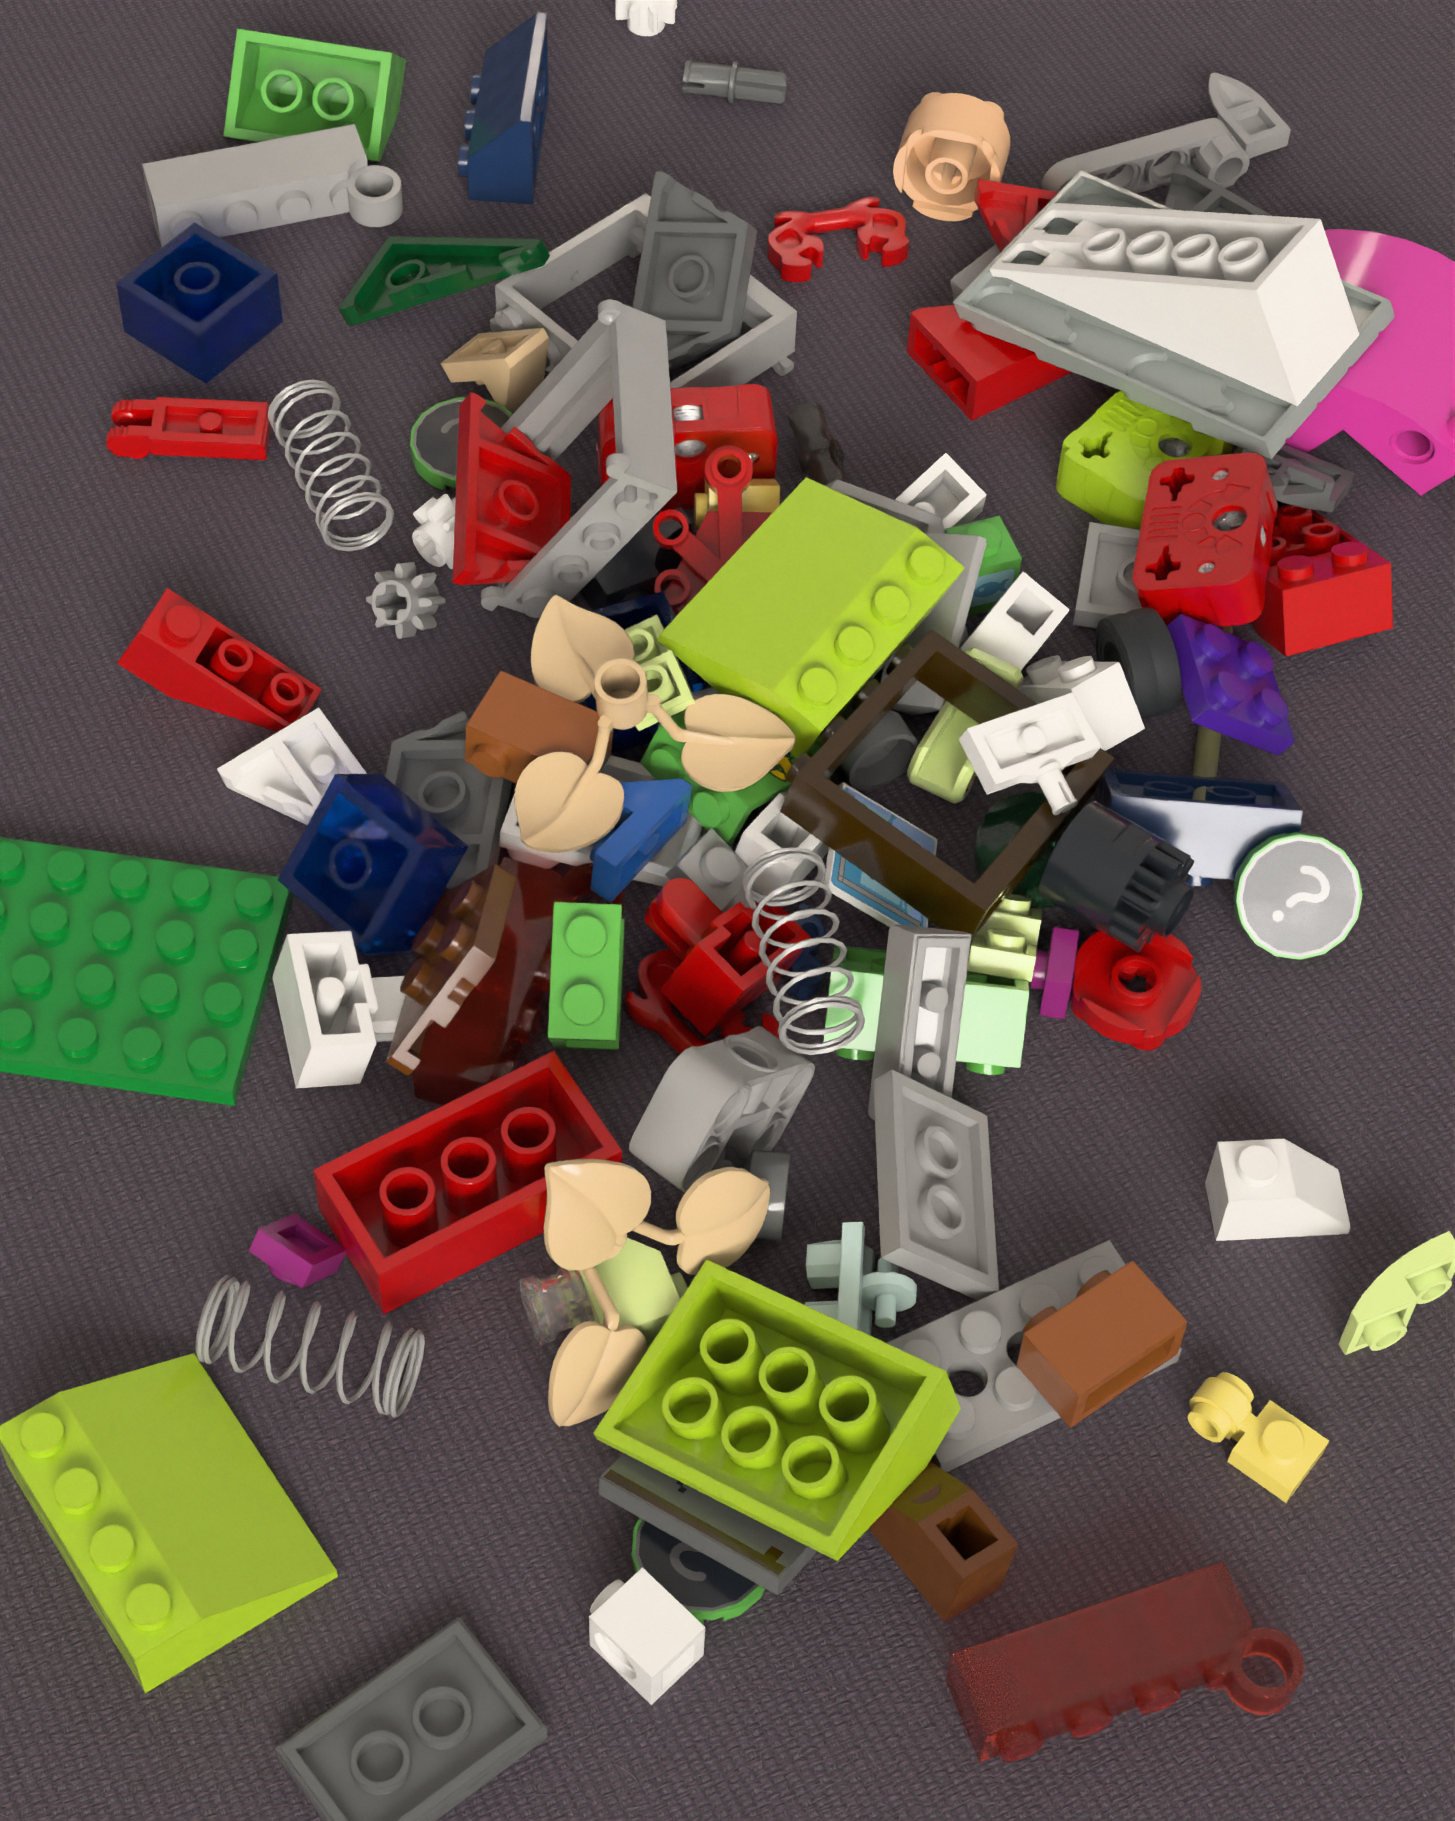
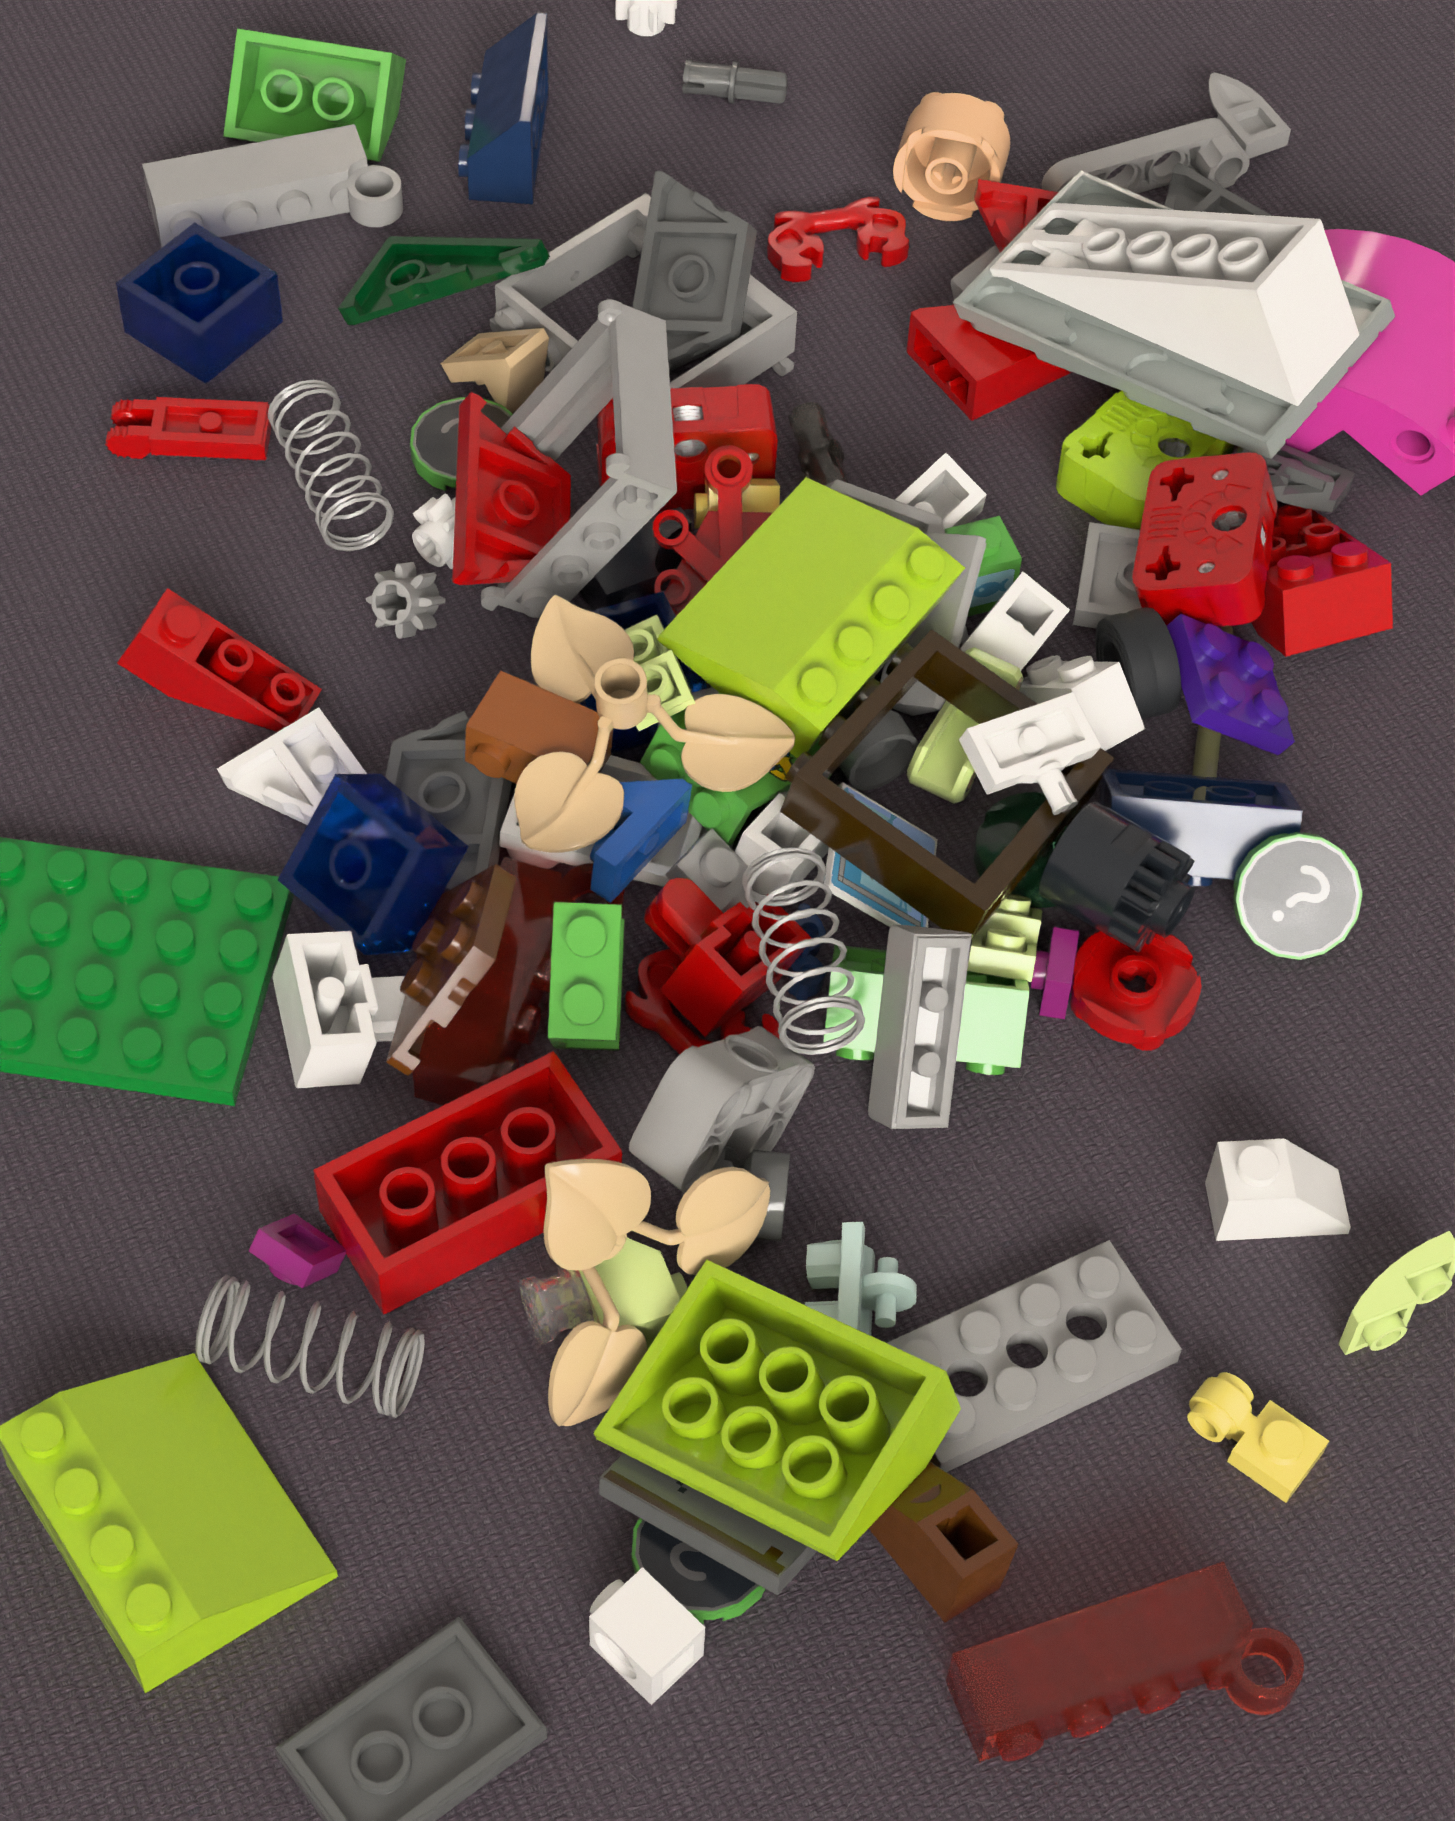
(934, 1186): light grey plate -> none
(1100, 1342): dark orange piece -> none

